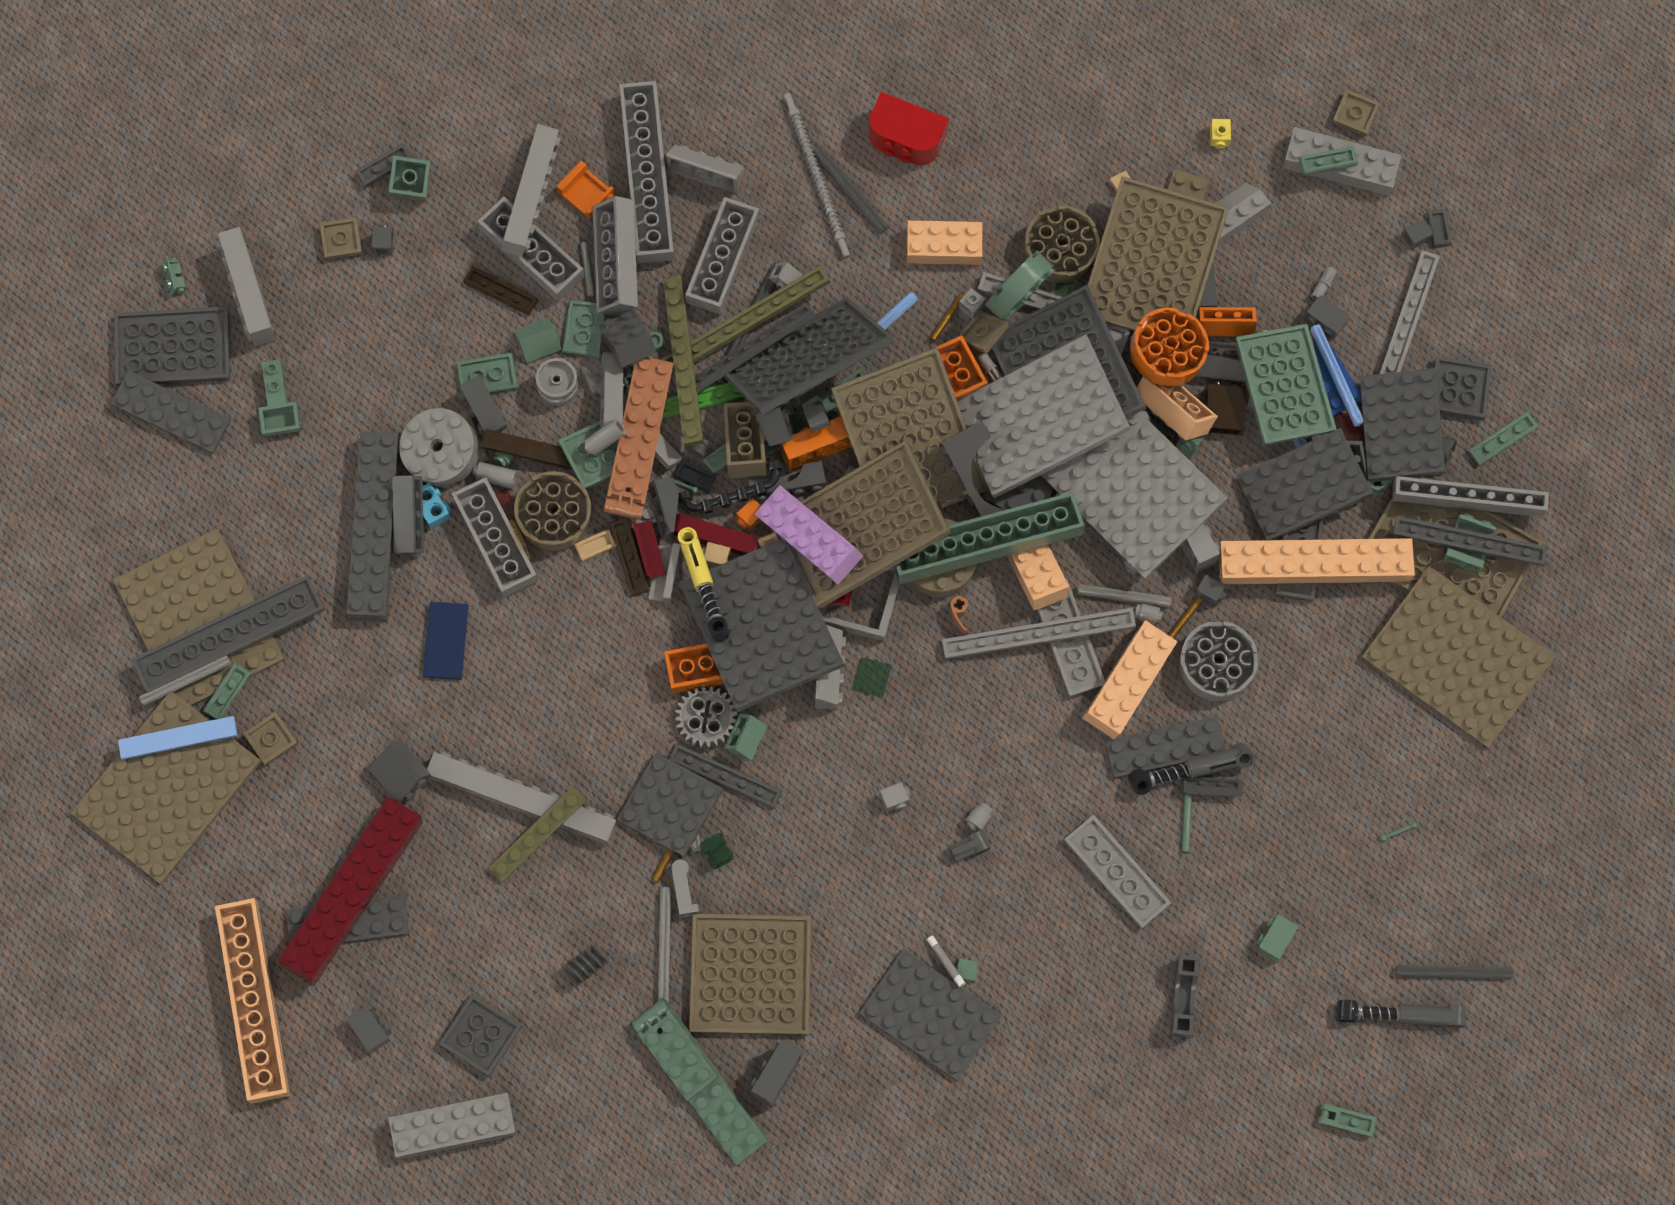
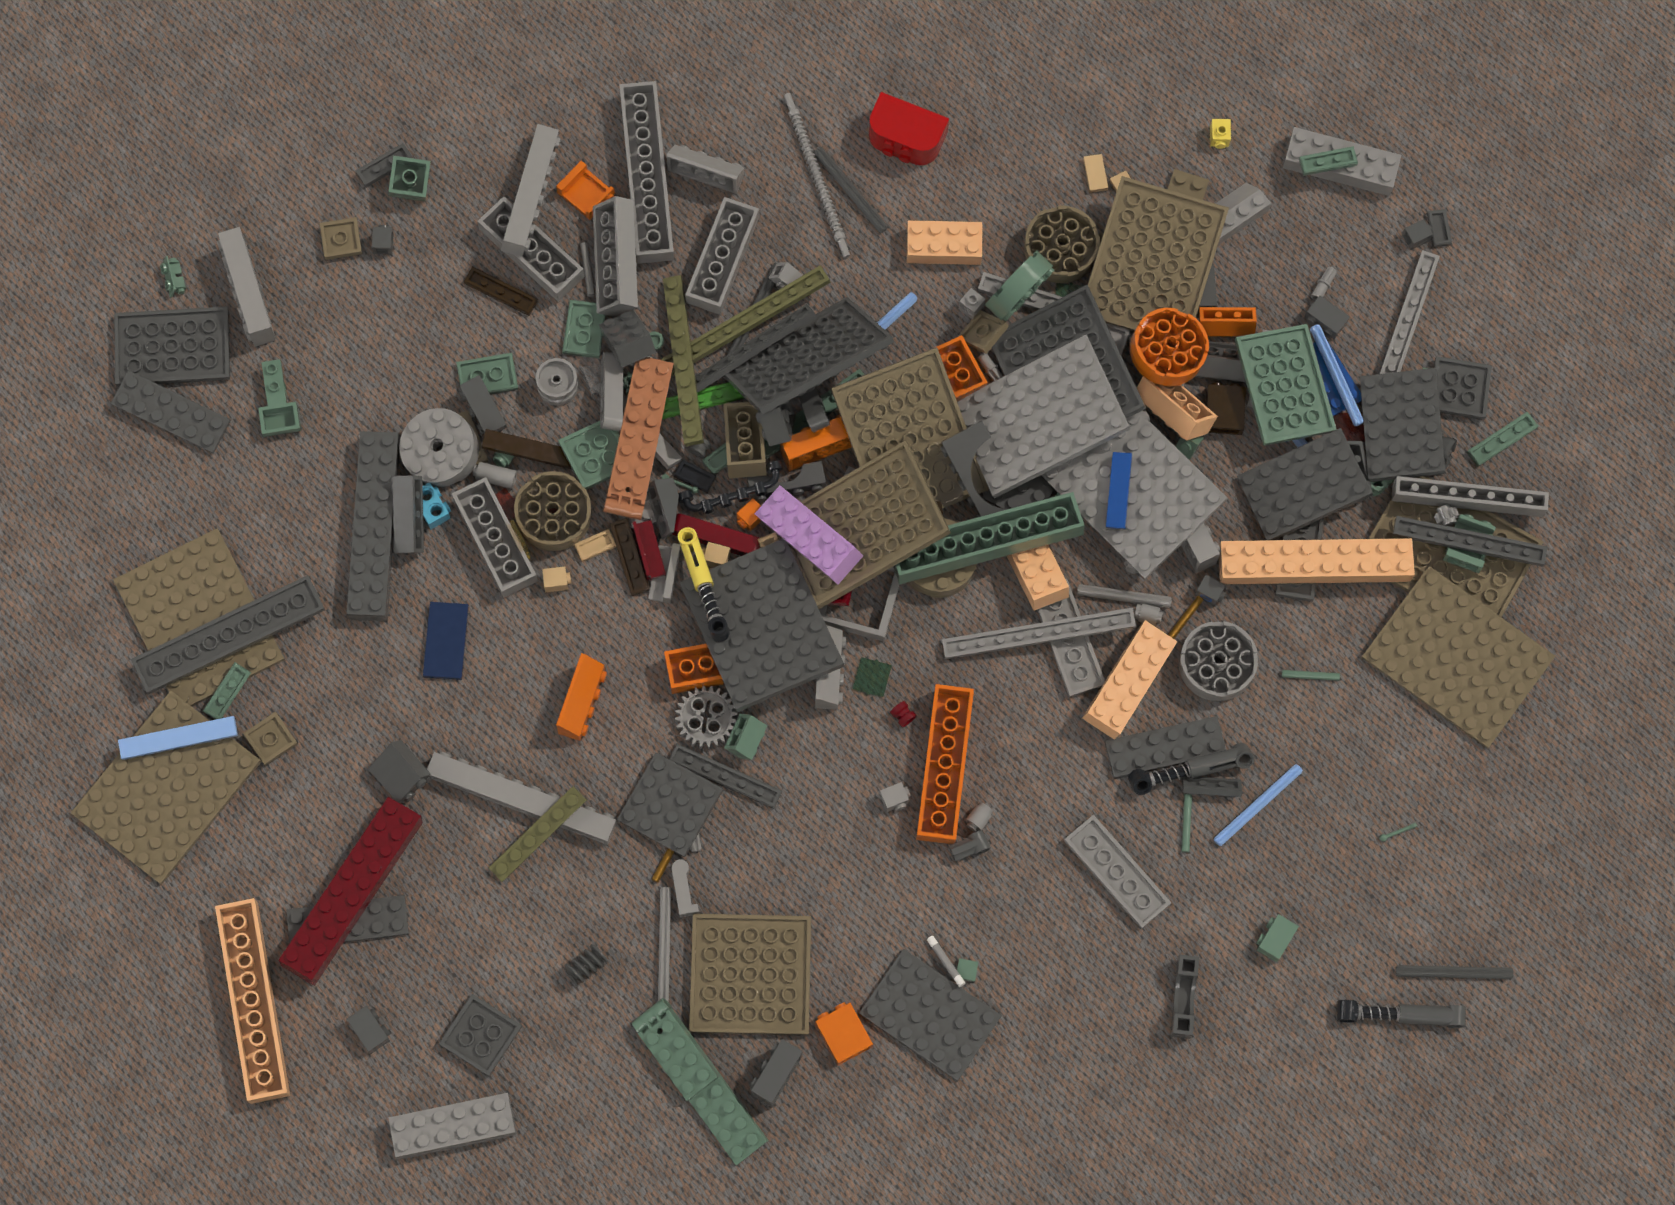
(184, 680): light grey axle -> none
(538, 340): sand green slope -> none
(556, 579): none -> tan brick
(580, 698): none -> orange slope
(604, 437): light grey brick -> none
(718, 853): clear green wheel -> none
(843, 1033): none -> orange brick
(903, 714): none -> dark red wheel
(945, 320): pearl gold bar -> none
(945, 764): none -> orange brick
(955, 613): nougat panel -> none
(1095, 173): none -> tan tile
(1119, 490): none -> blue tile
(1258, 804): none -> light blue axle
(1310, 675): none -> sand green bar
(1347, 1120): sand green plate -> none
(1355, 112): dark tan plate -> none
(1446, 515): none -> light grey gear

